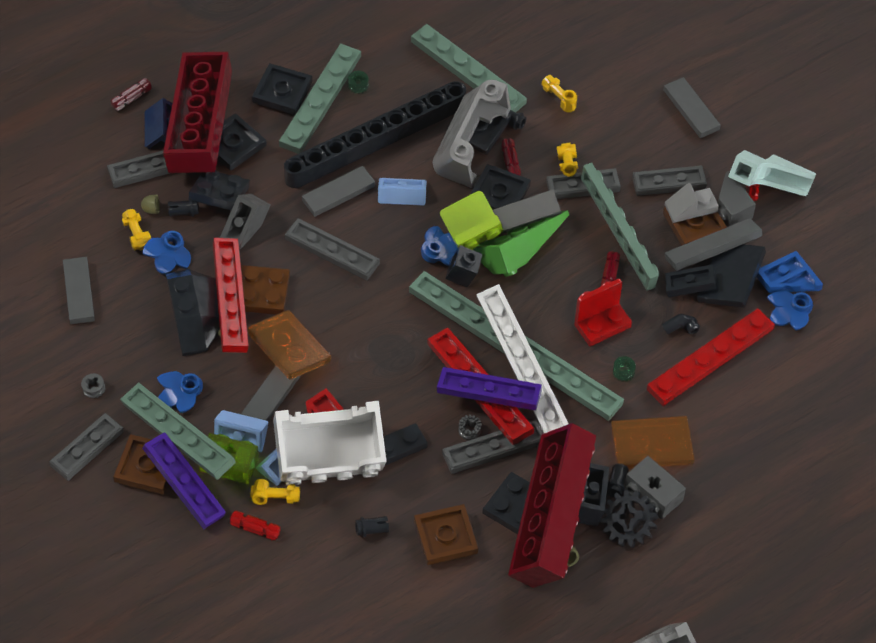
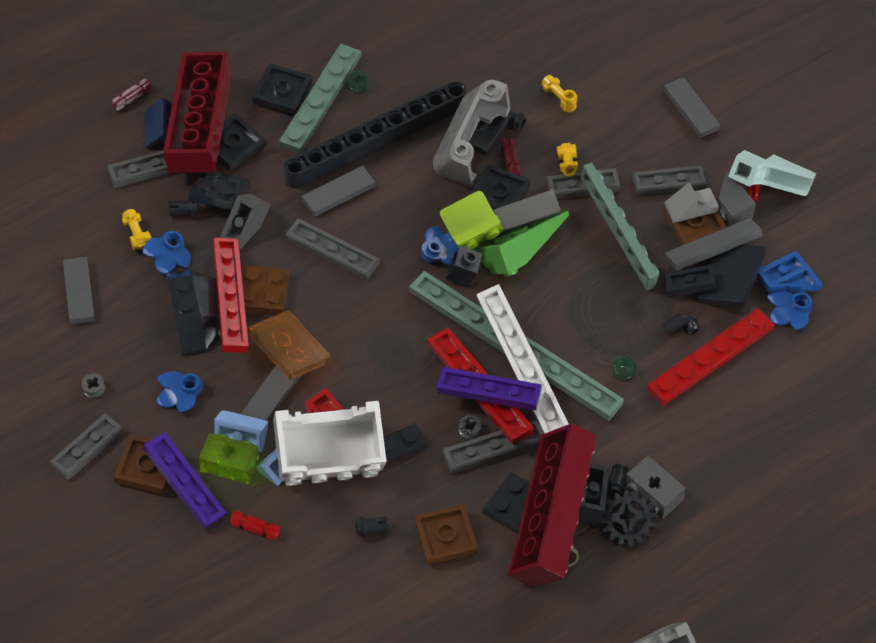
(151, 204): olive hinge -> none
(179, 430): sand green plate -> none
(261, 492): yellow bar -> none
(402, 191): light blue slope -> none
(460, 62): sand green plate -> none
(600, 313): red bracket -> none
(611, 267): dark red axle -> none
(662, 439): clear orange tile -> none

